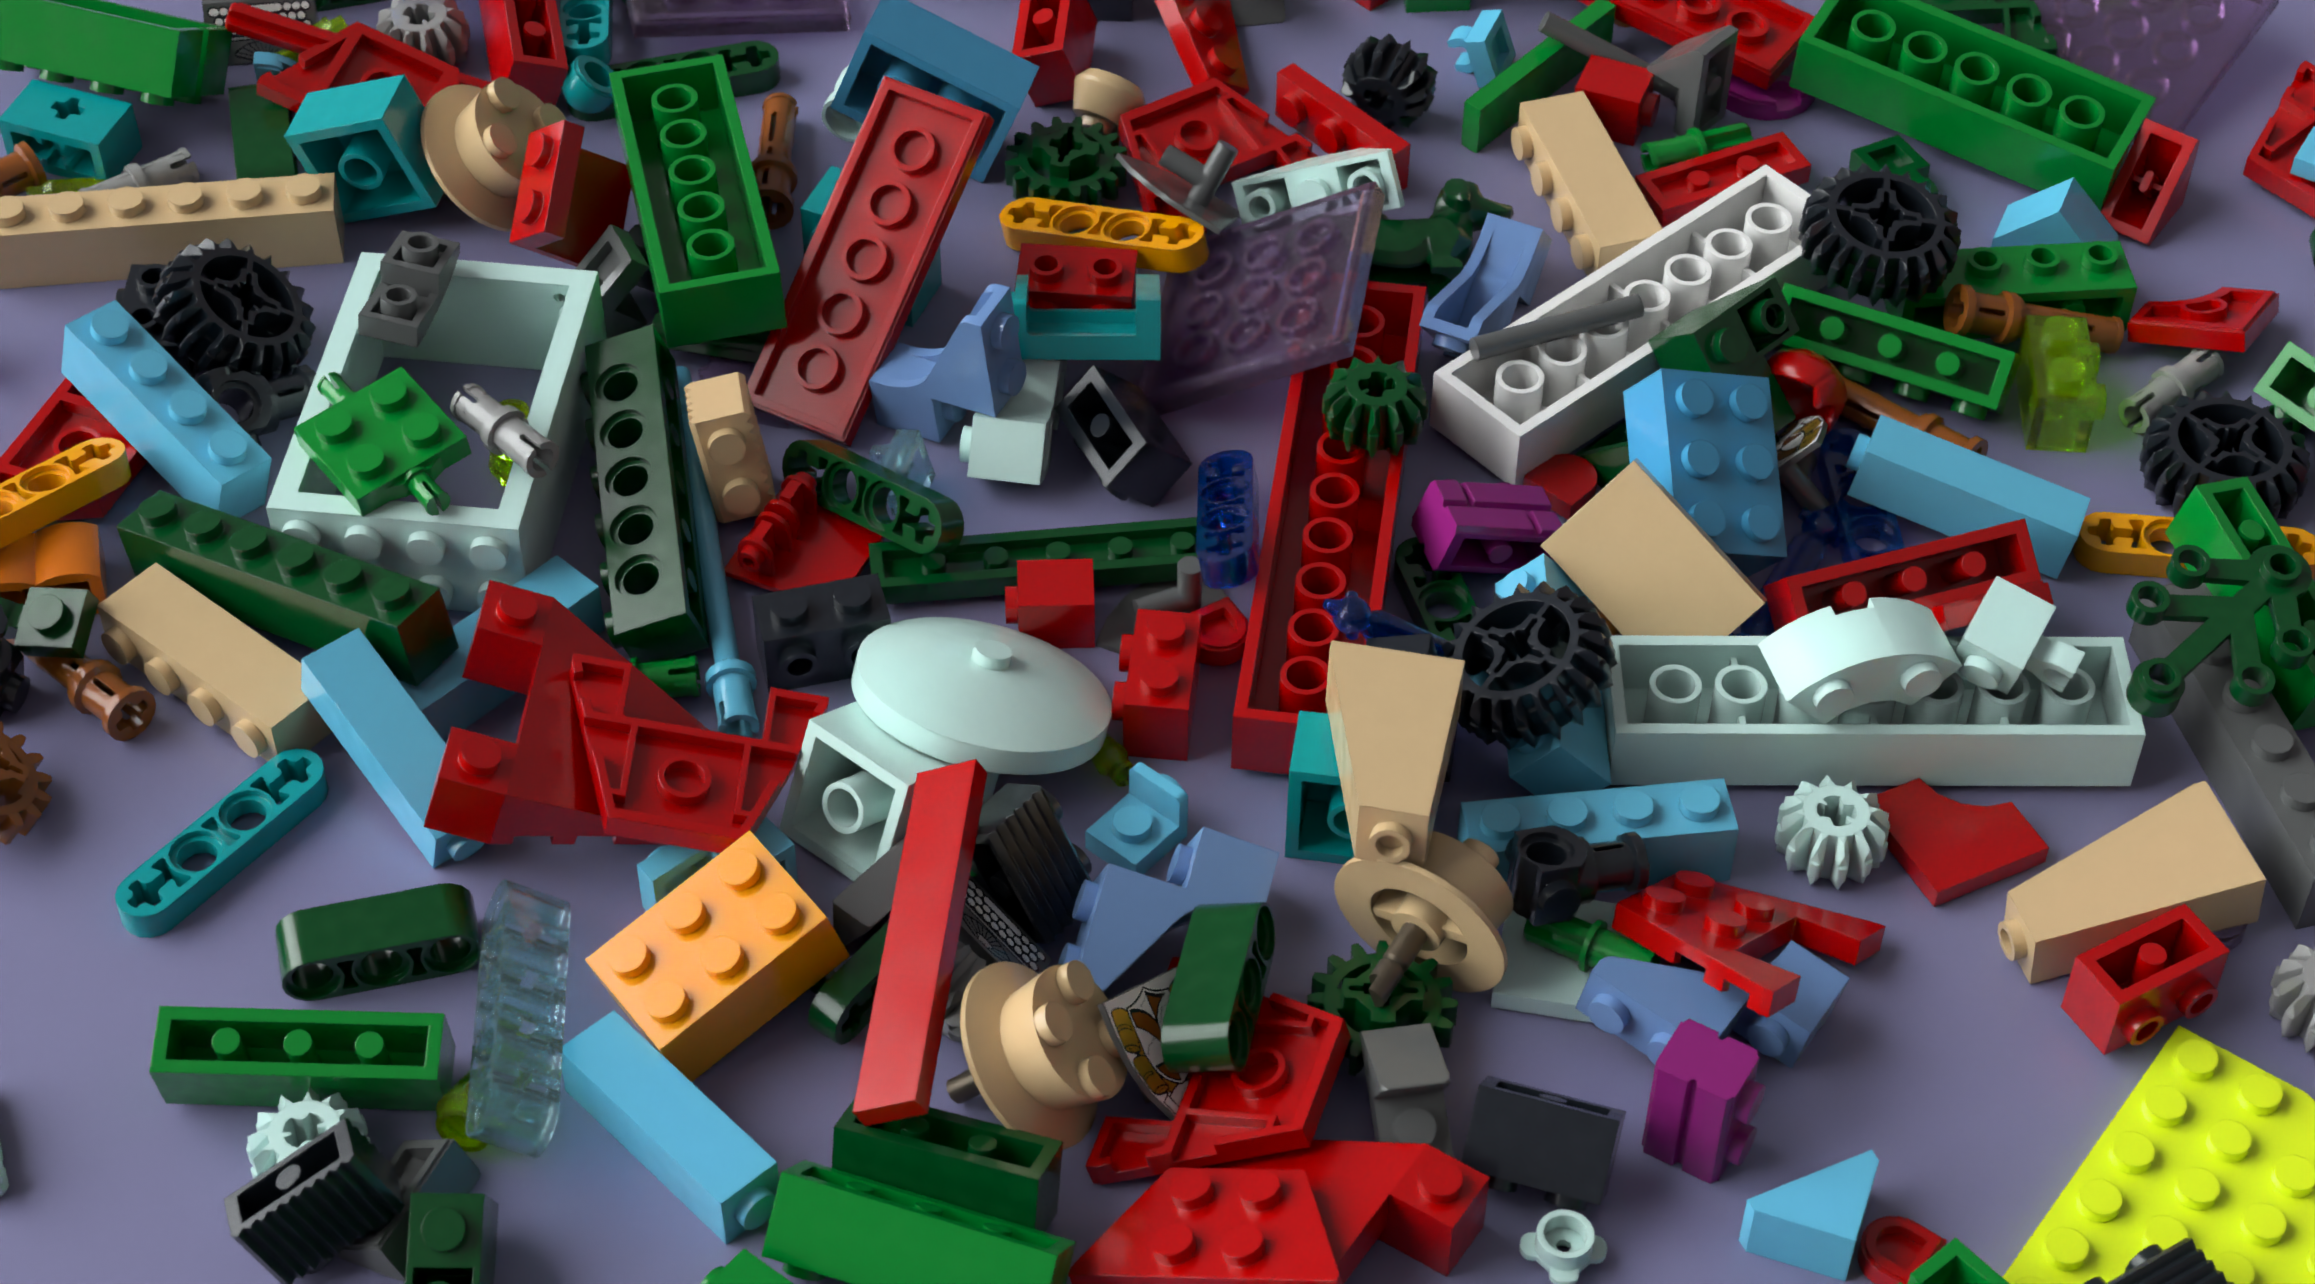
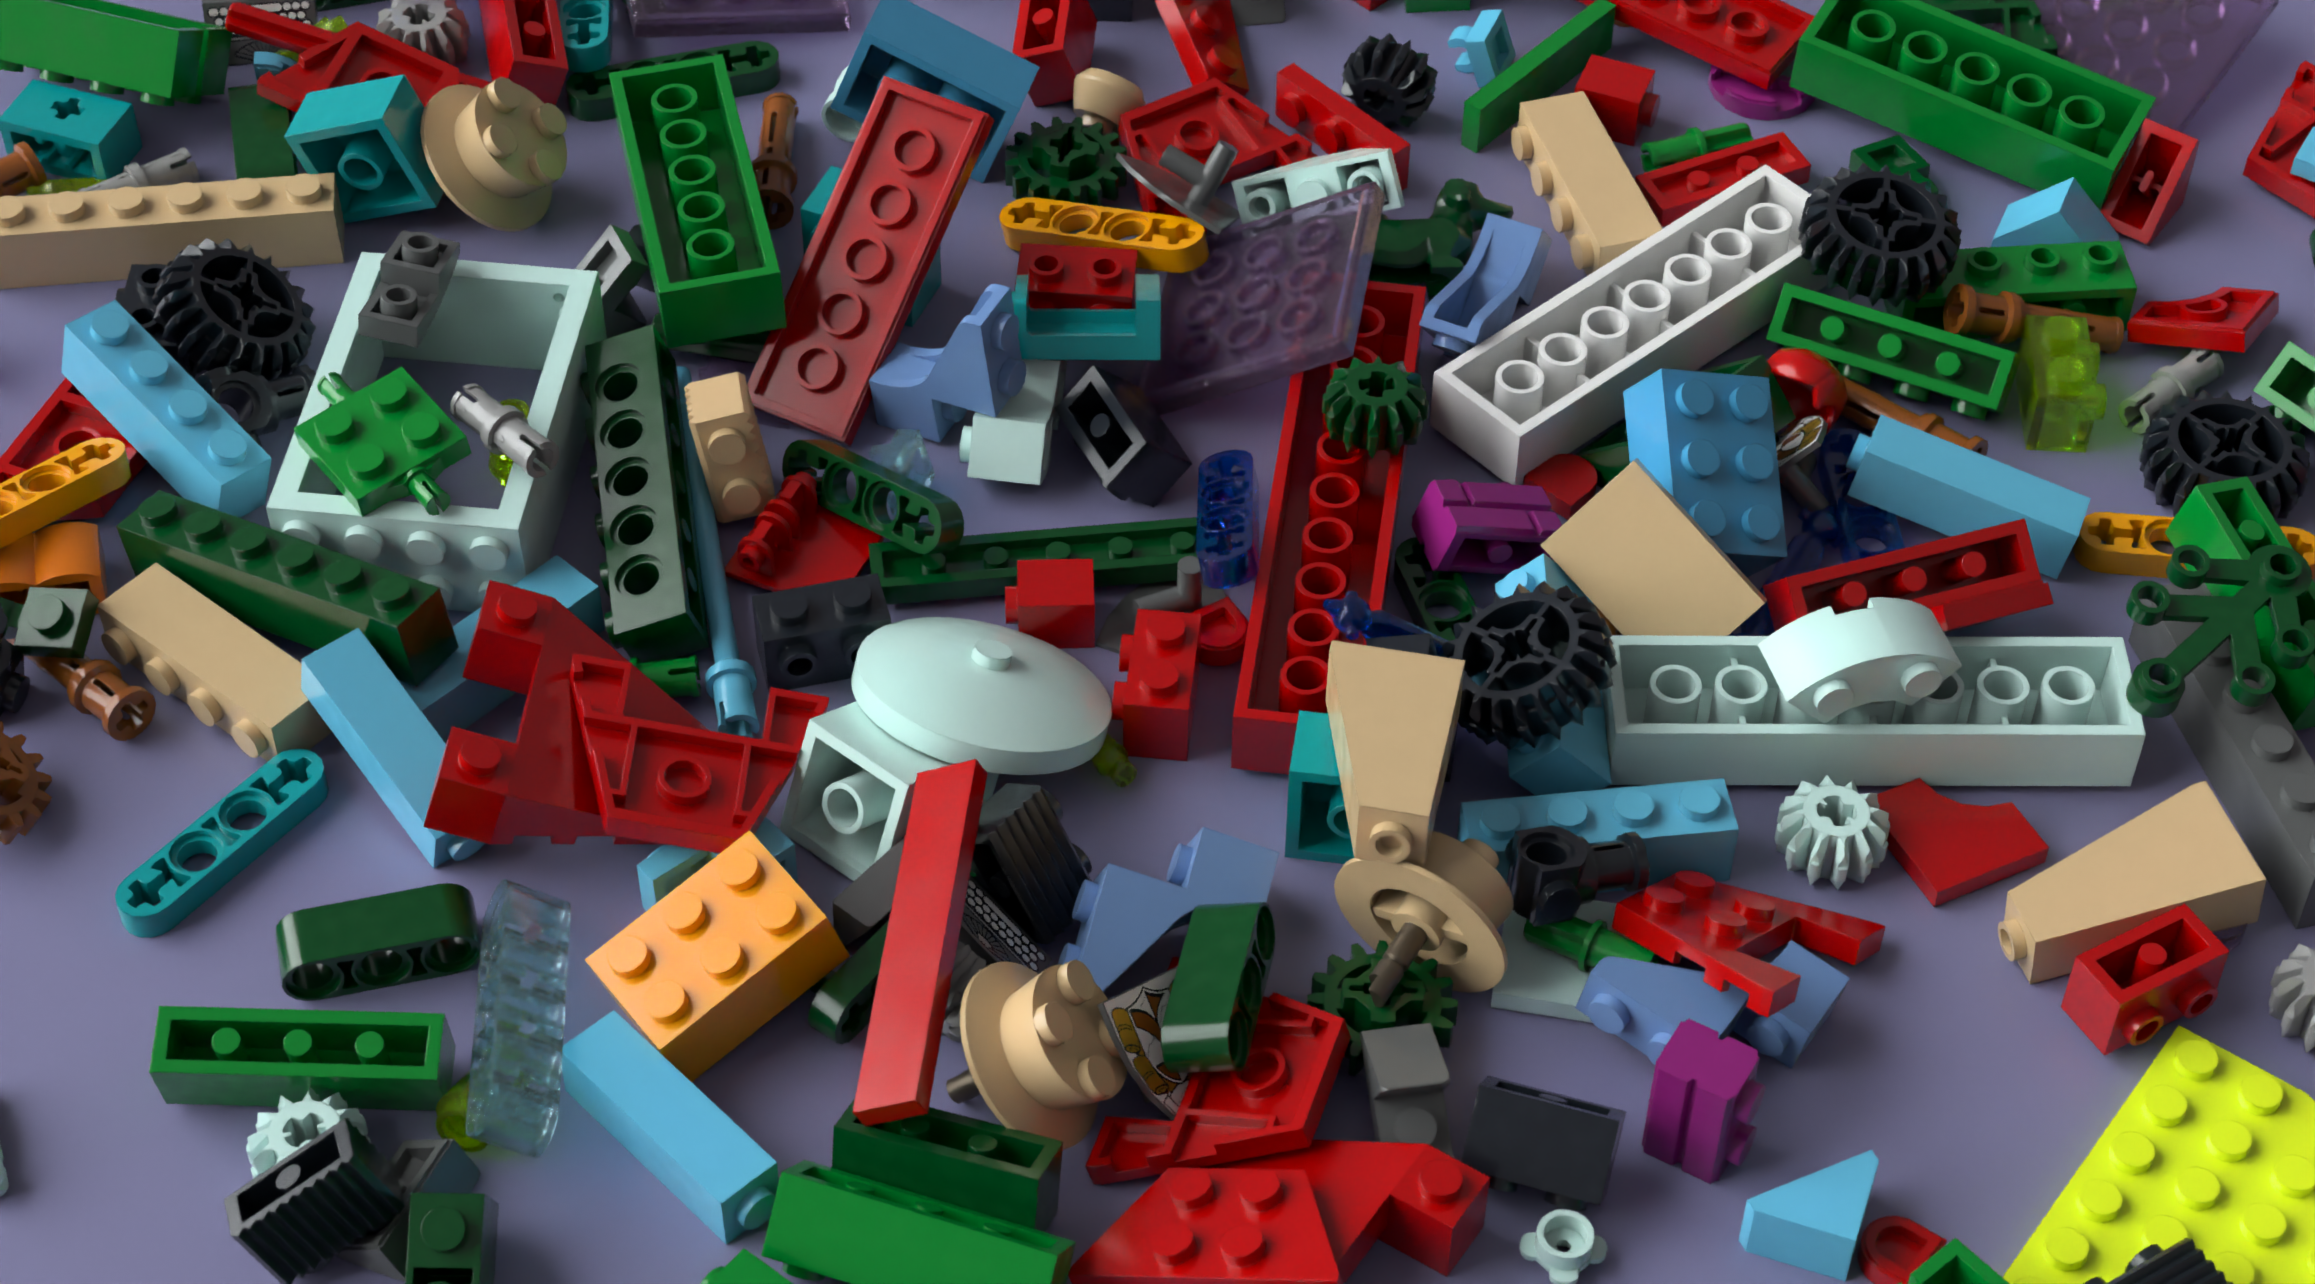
(567, 195): red bracket -> none
(585, 84): teal piece -> none
(1142, 823): medium azure bracket -> none
(1556, 327): dark grey bar -> none
(1588, 44): dark grey bar -> none
(1702, 74): dark grey slope -> none
(1728, 331): dark green slope -> none
(2009, 637): light aqua brick -> none

